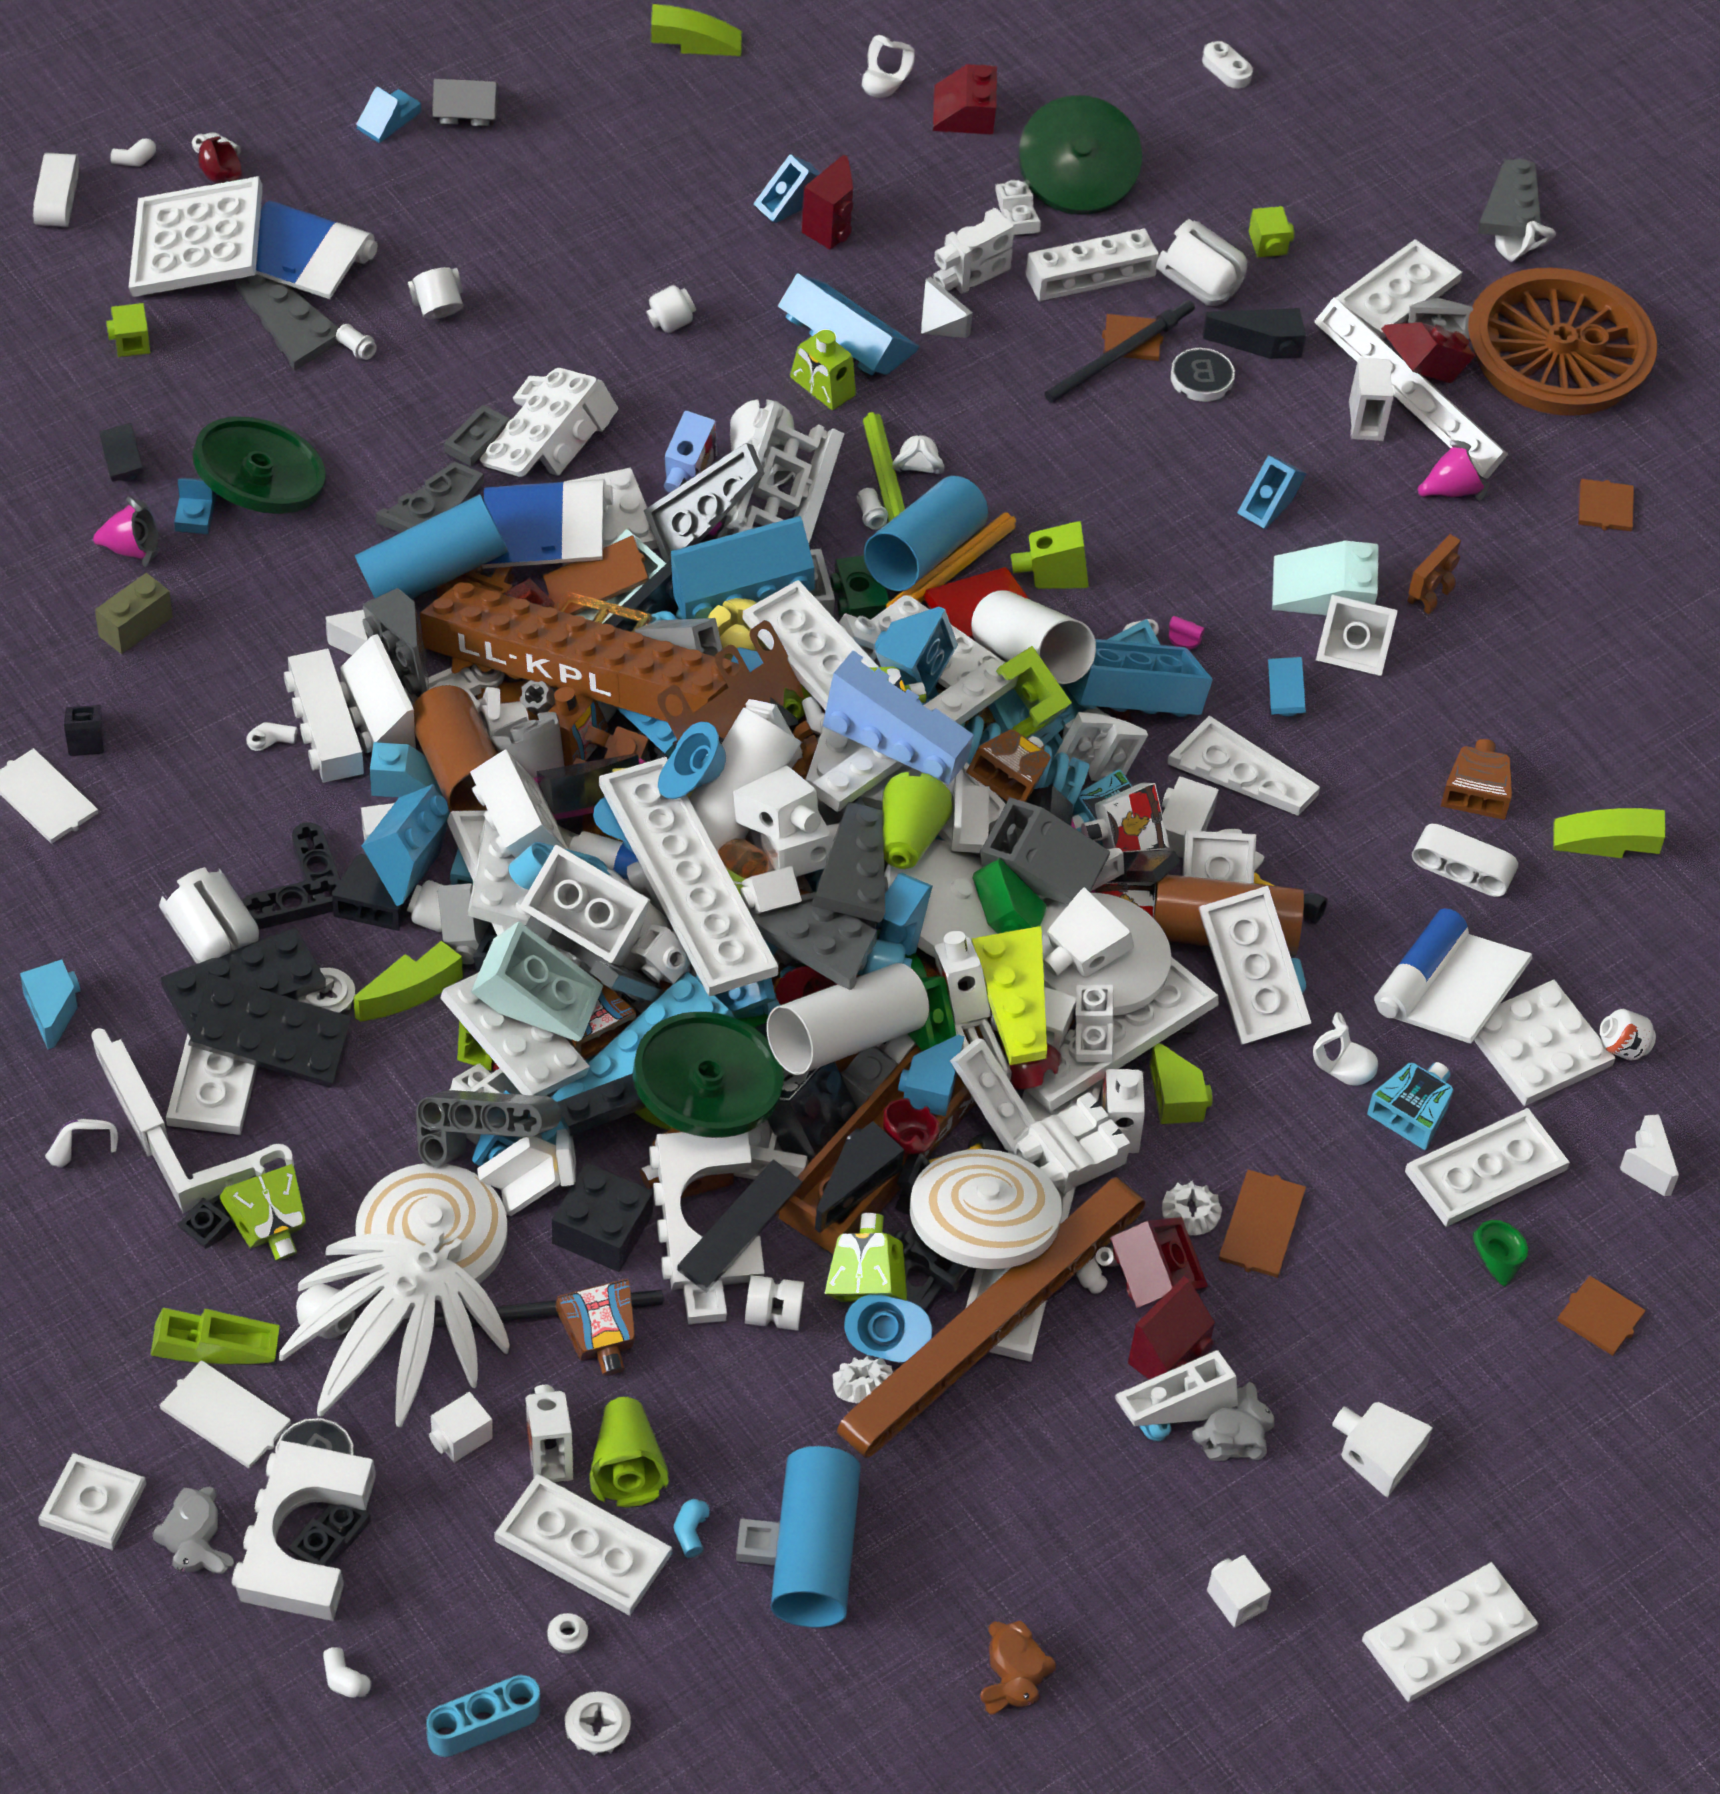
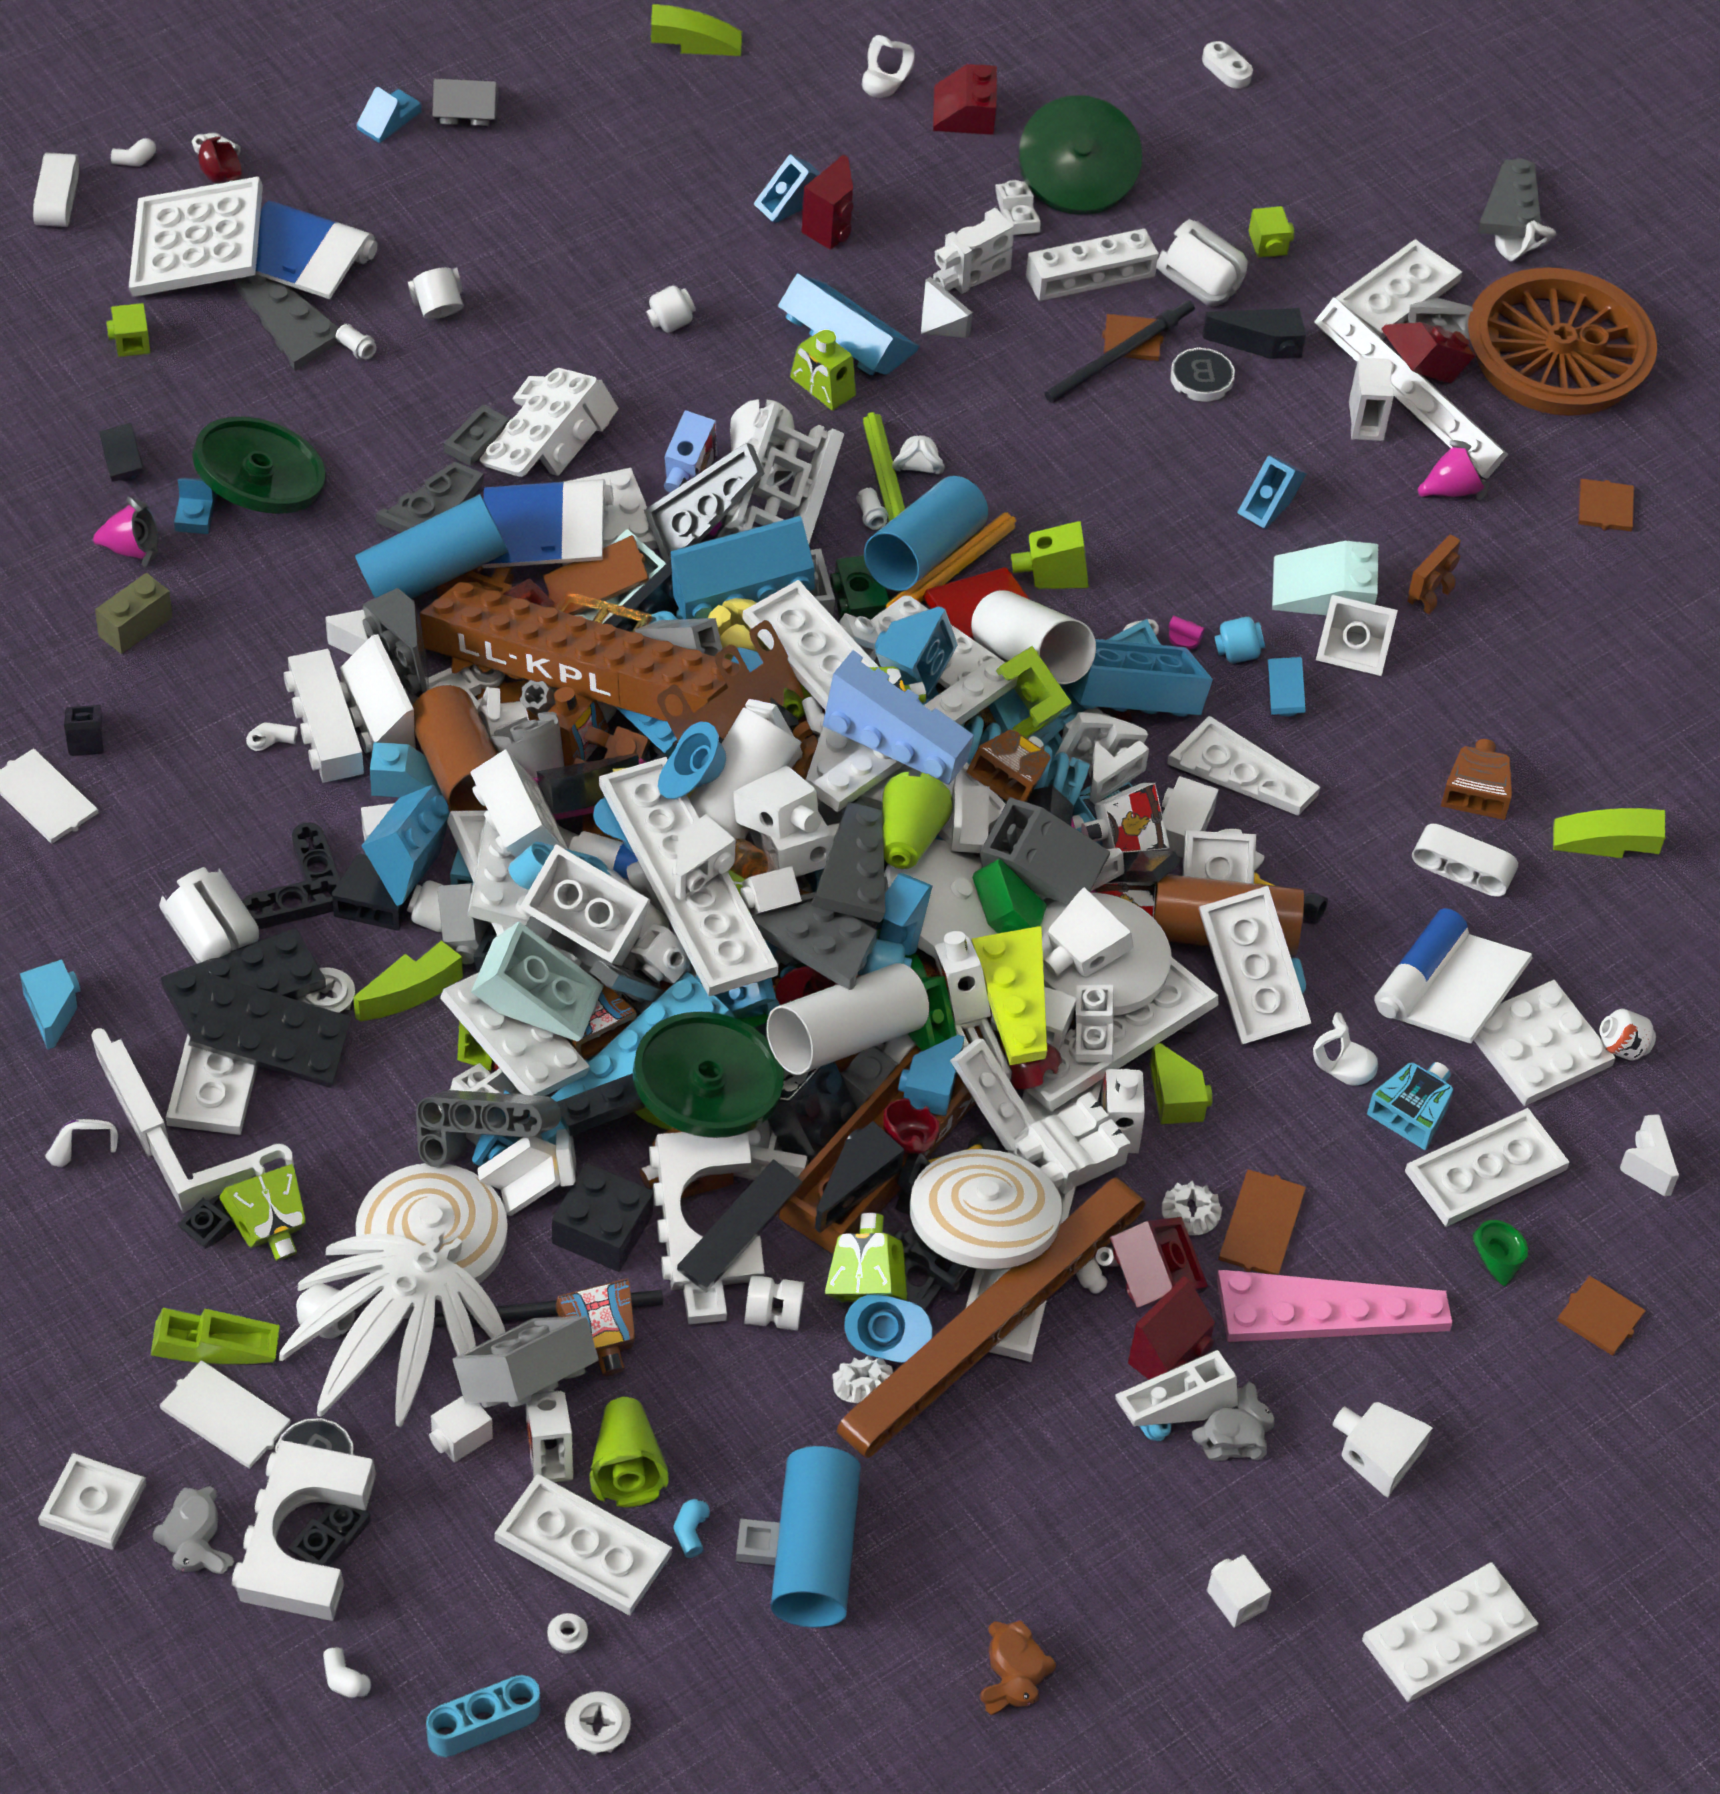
(526, 1361): none -> light grey brick
(701, 855): none -> white slope
(1113, 772): none -> white slope
(1240, 640): none -> medium azure head
(1300, 1307): none -> bright pink wing

